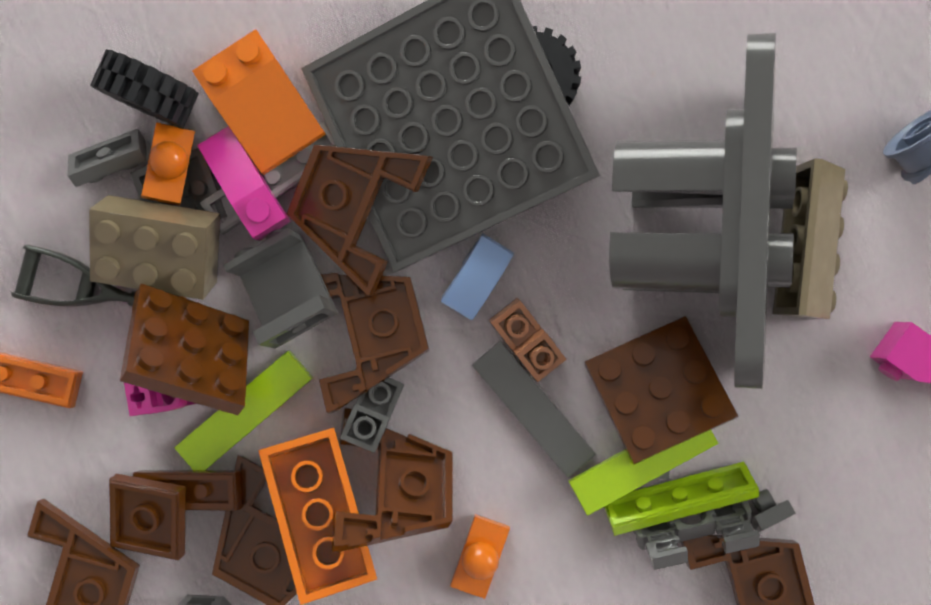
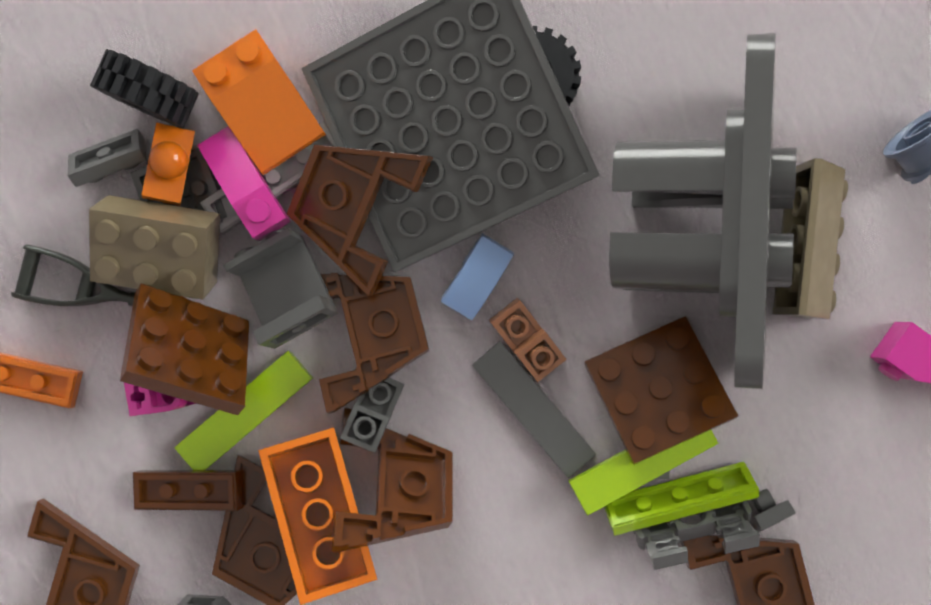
(147, 516): reddish brown tile -> none
(480, 556): orange tile -> none

